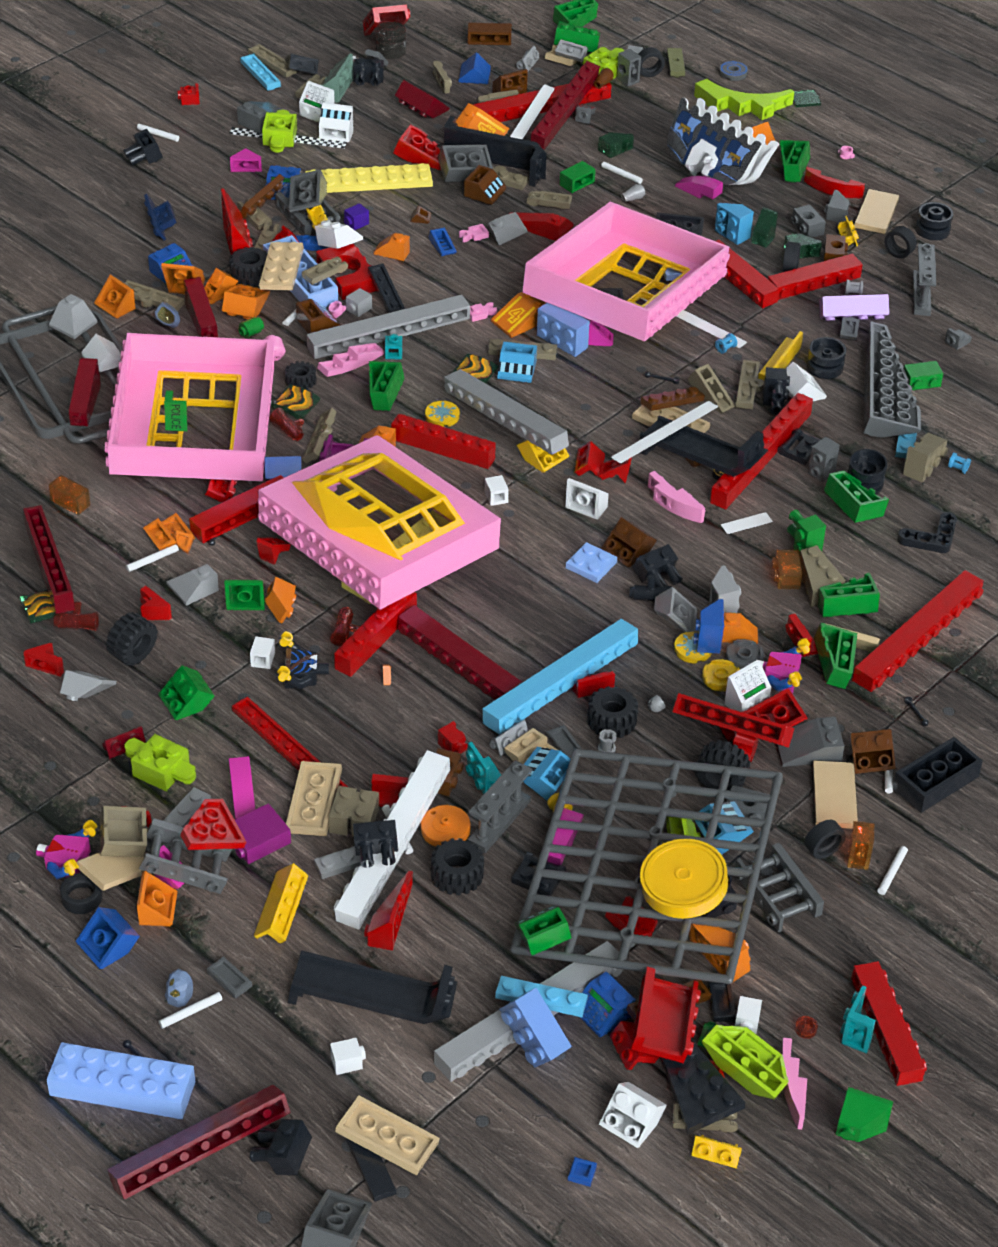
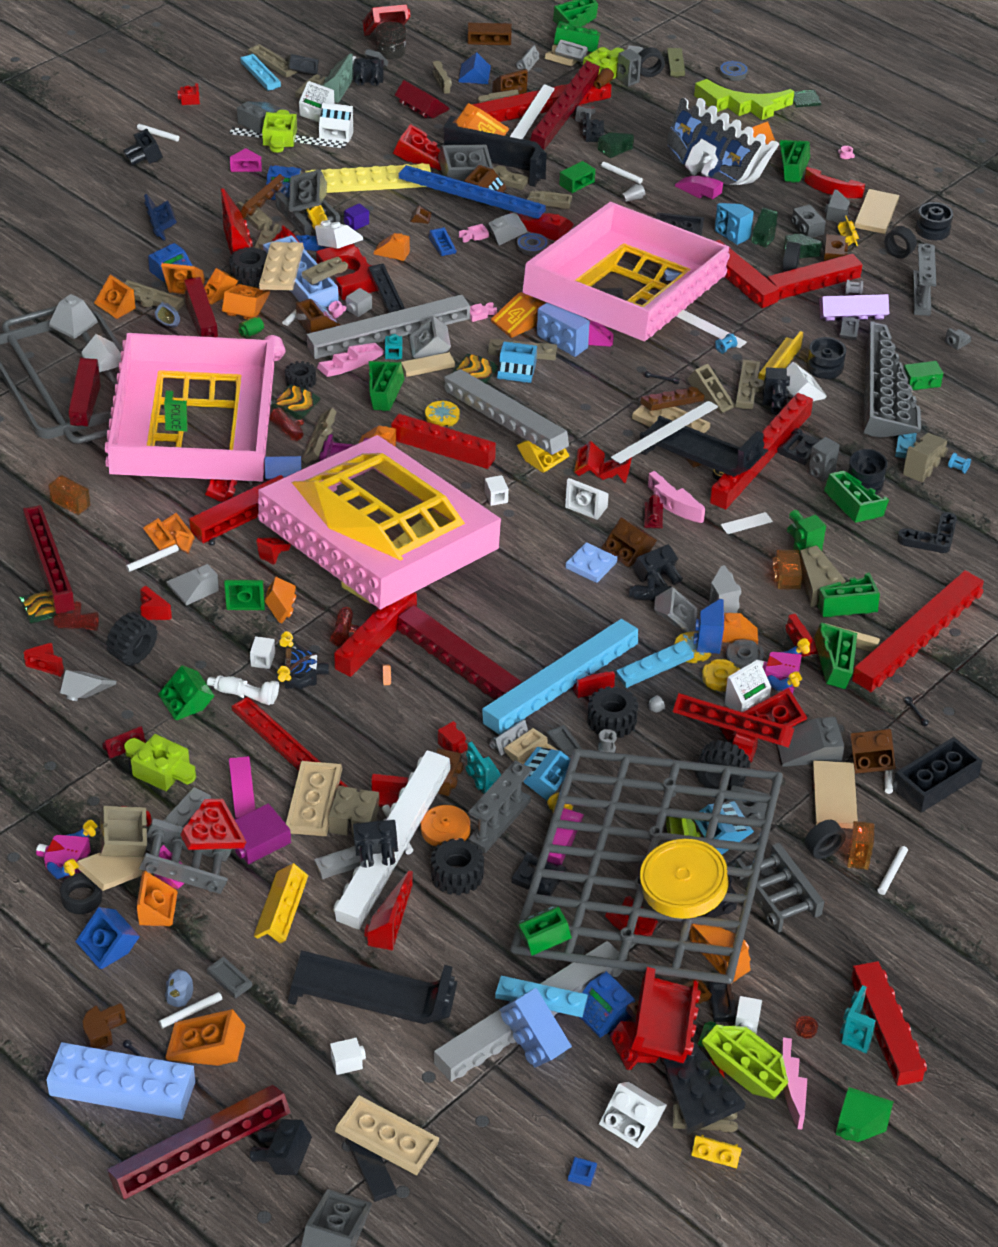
(98, 1025): none -> reddish brown brick
(207, 1039): none -> orange slope
(266, 694): none -> white piece
(428, 364): none -> tan tile
(430, 339): none -> light grey slope
(472, 192): none -> blue plate
(532, 243): none -> dark grey tile
(592, 129): none -> black bracket
(653, 513): none -> dark red hinge
(655, 664): none -> medium azure plate

